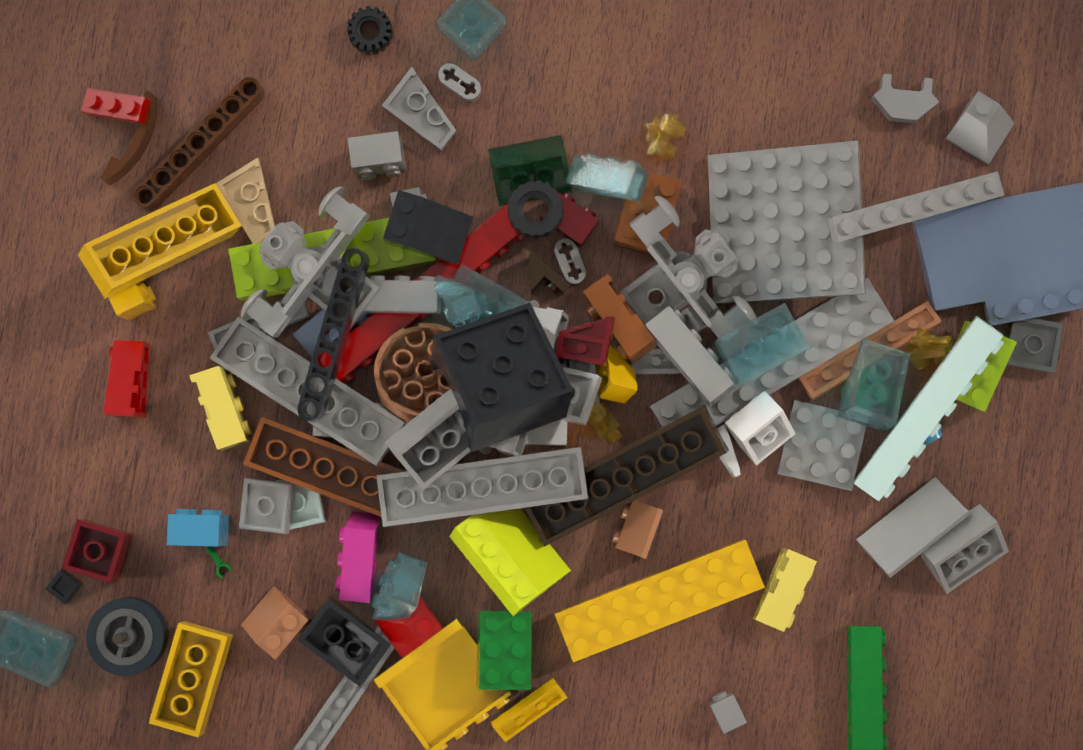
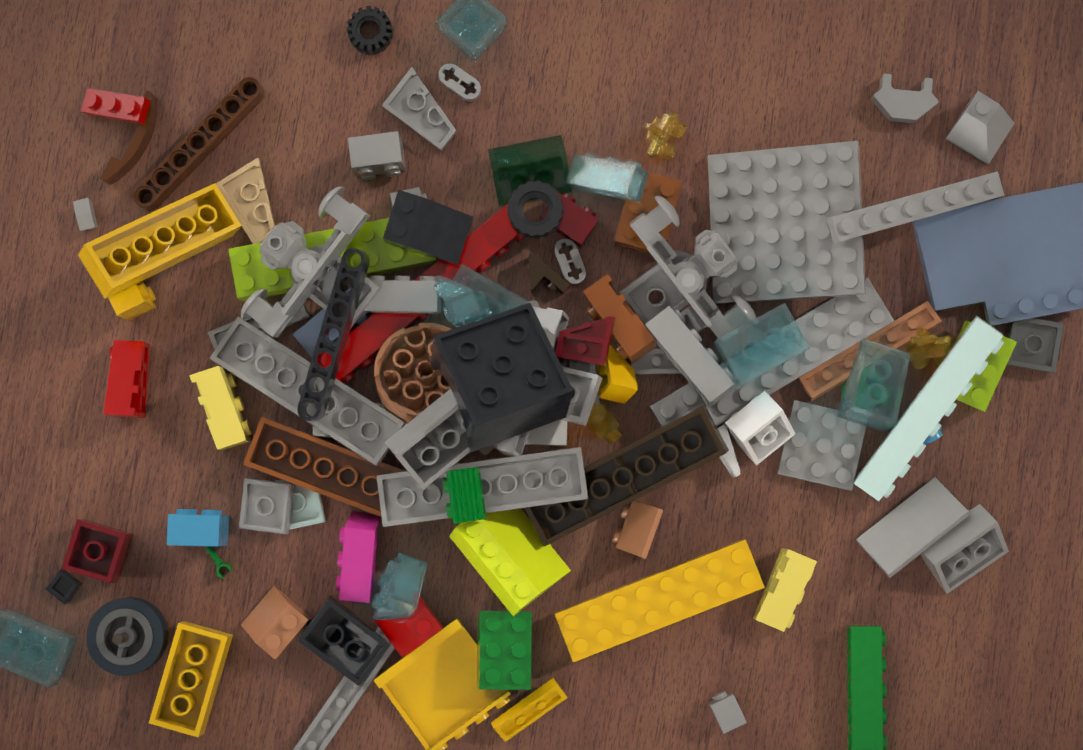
(85, 214): none -> light grey piece
(465, 494): none -> green brick

